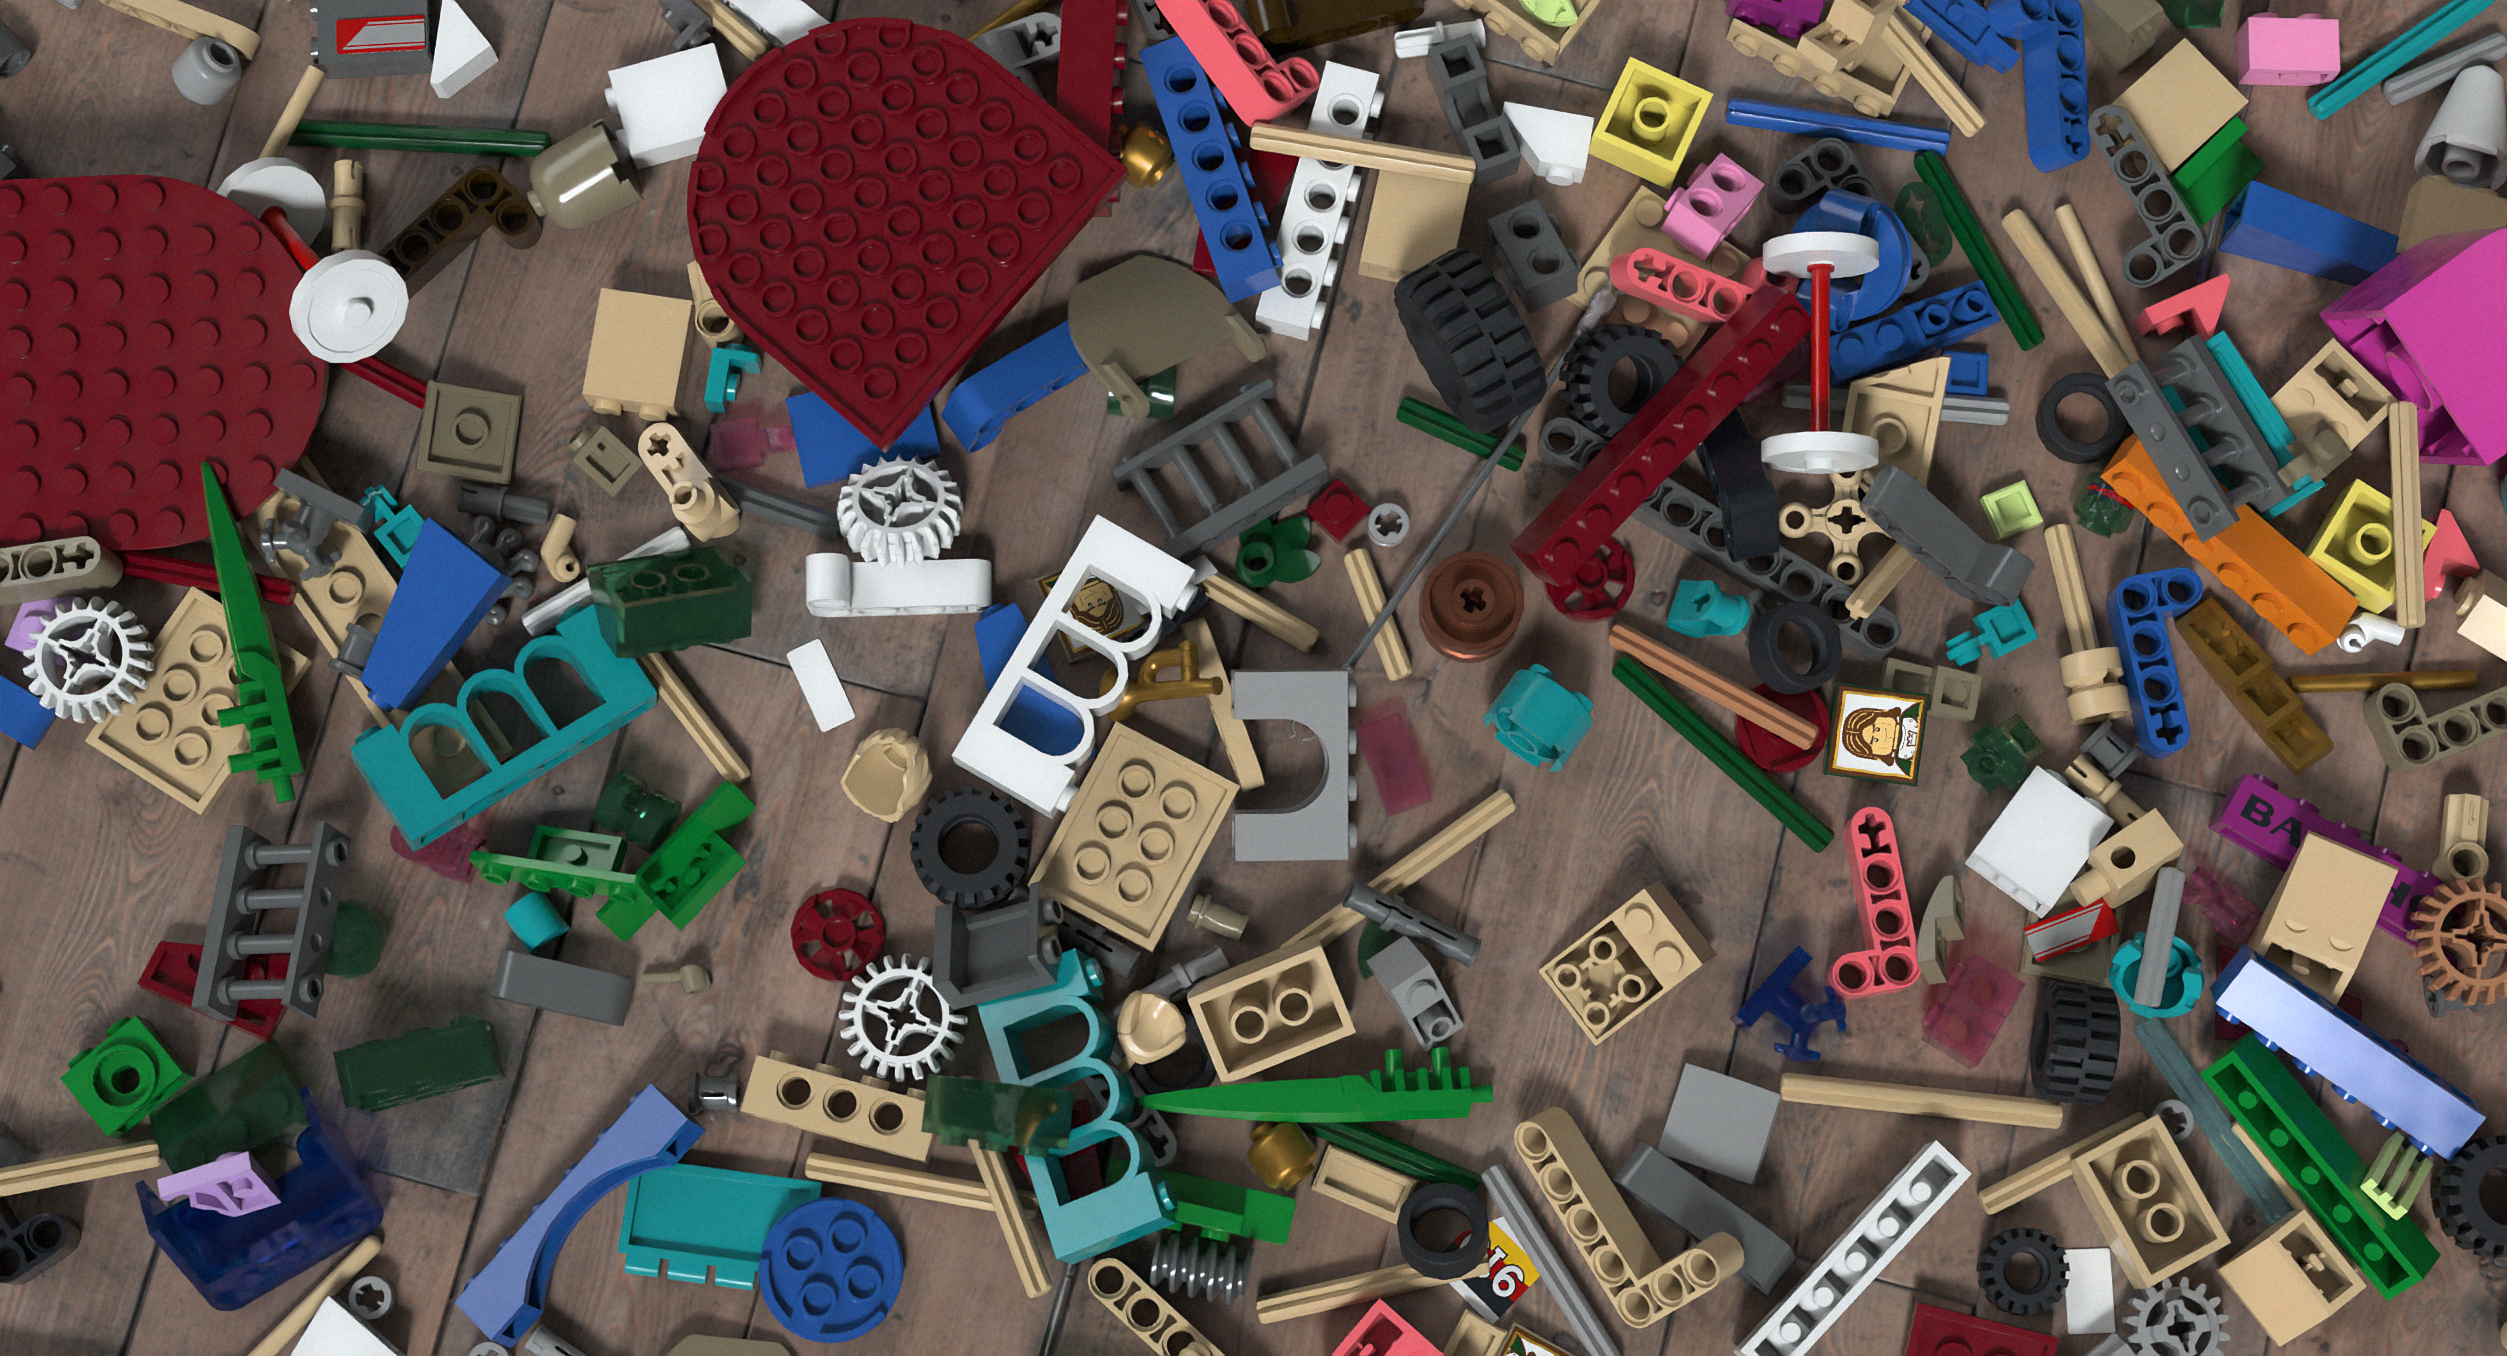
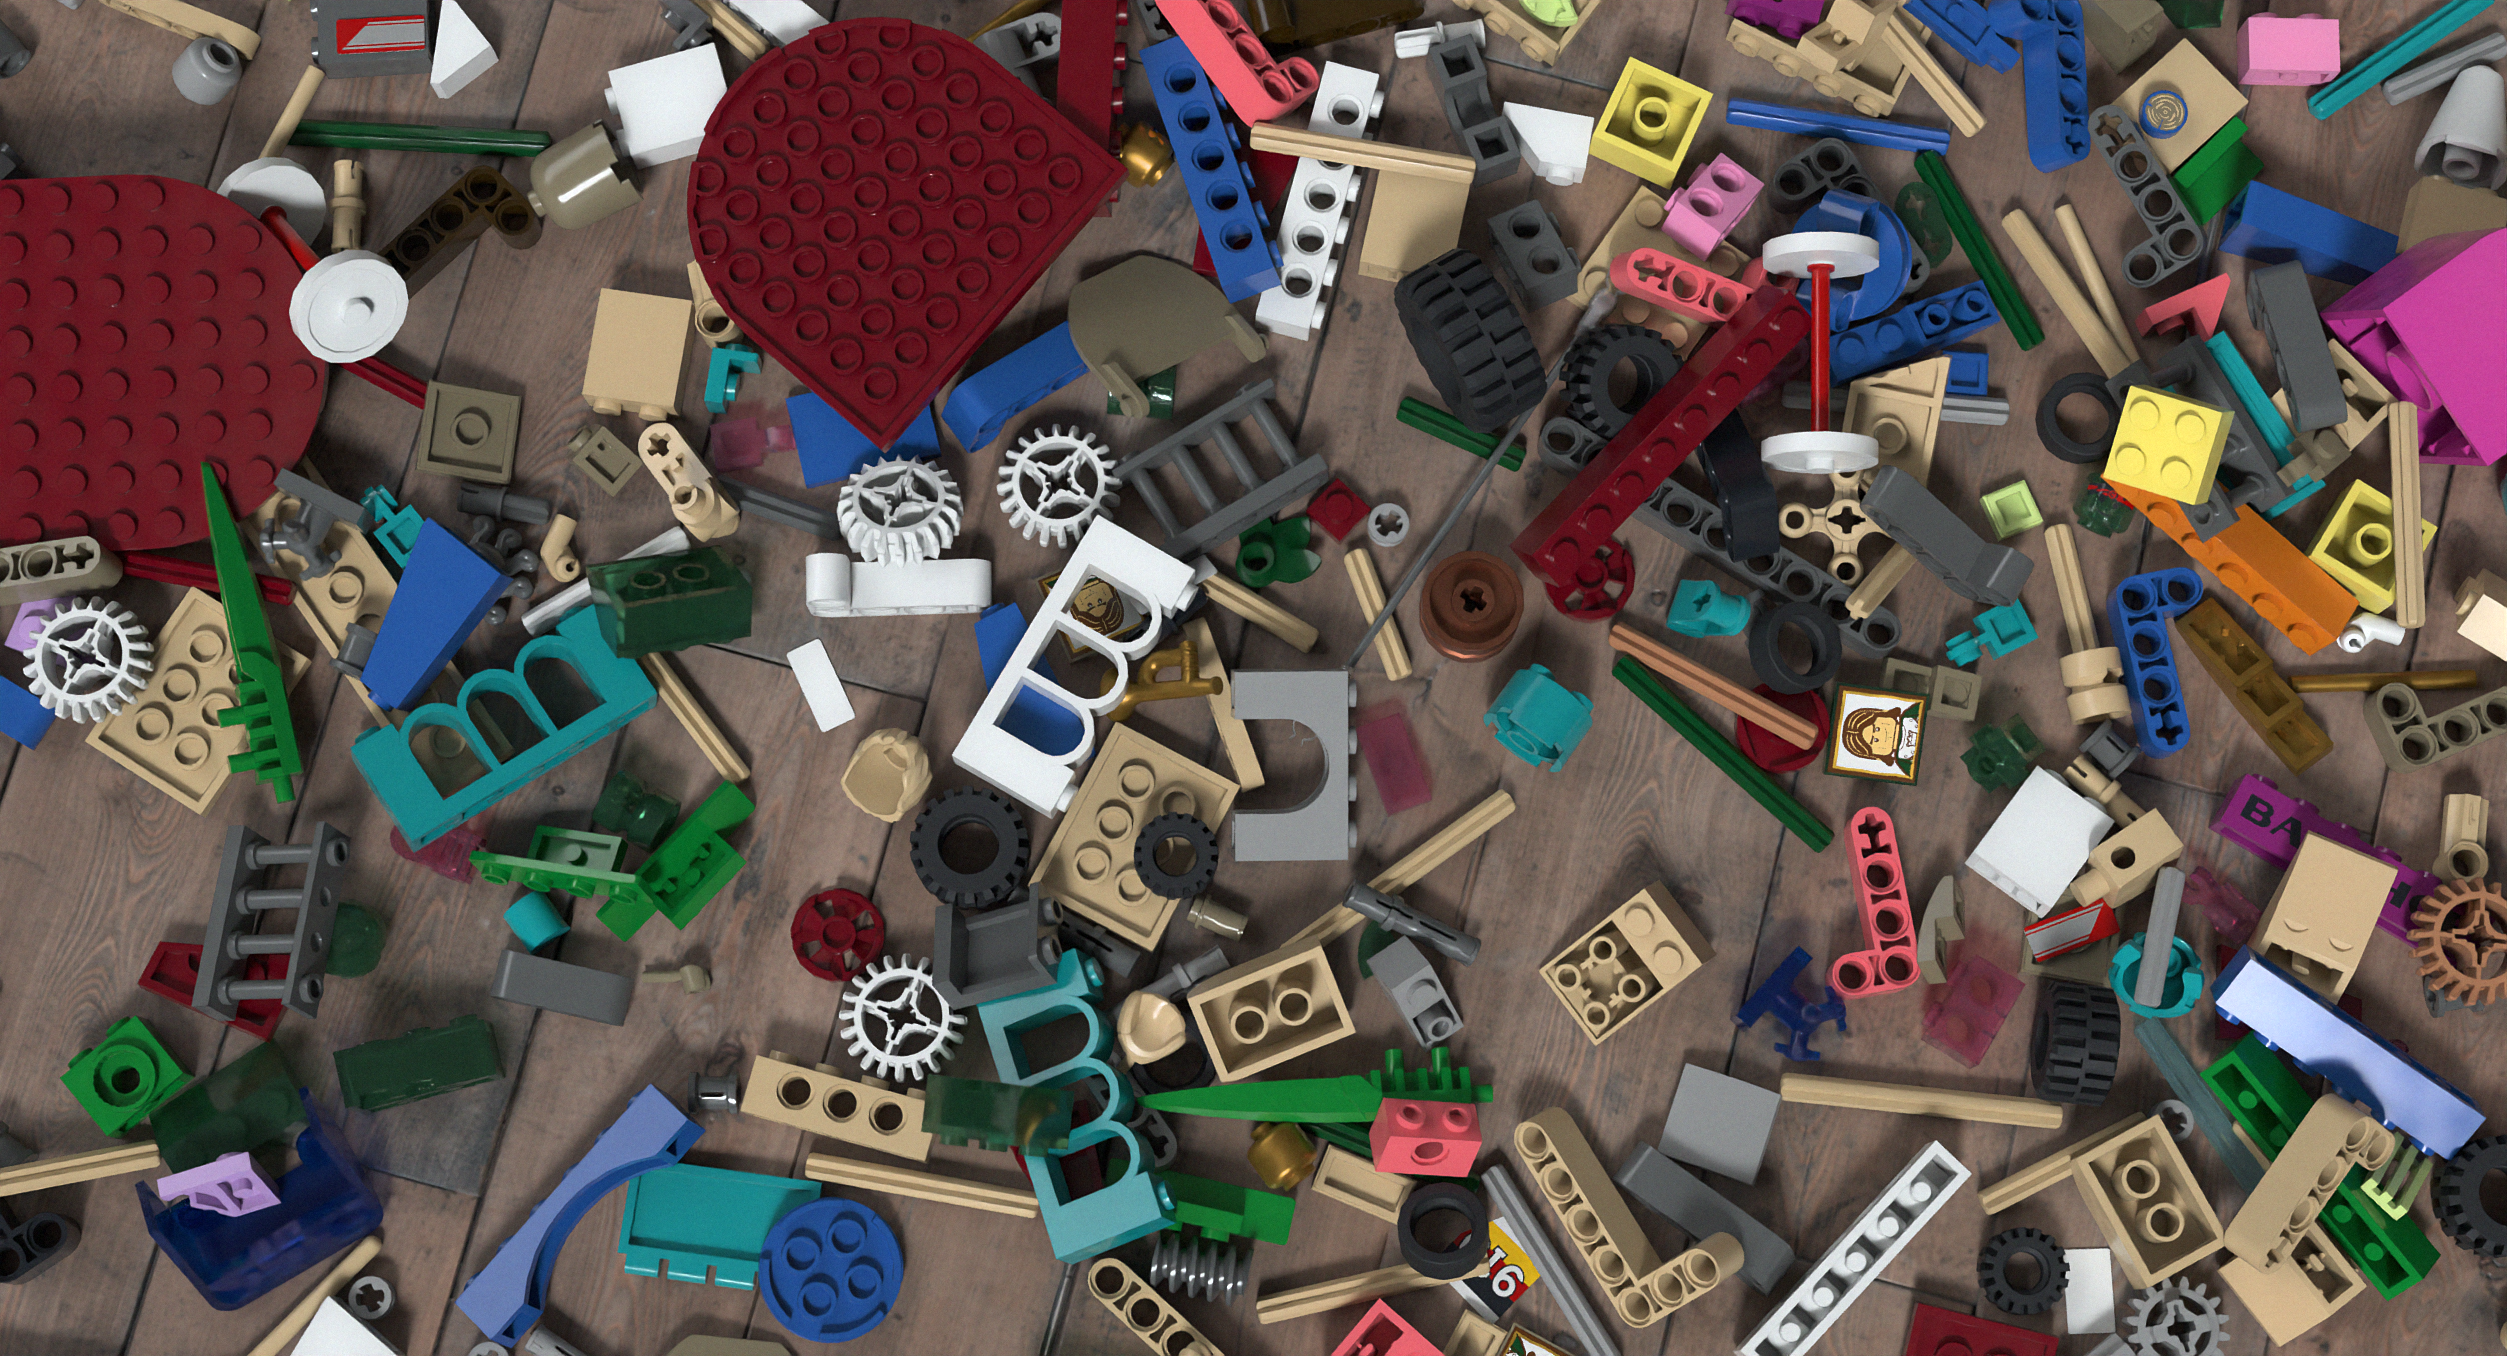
(1012, 1220): tan axle -> none
(1041, 473): none -> white gear
(1171, 826): none -> black tyre
(1425, 1137): none -> coral brick
(2163, 114): none -> tile
(2168, 444): none -> light yellow brick
(2285, 309): none -> dark grey beam
(2304, 1180): none -> tan beam
(2446, 553): coral slope -> none

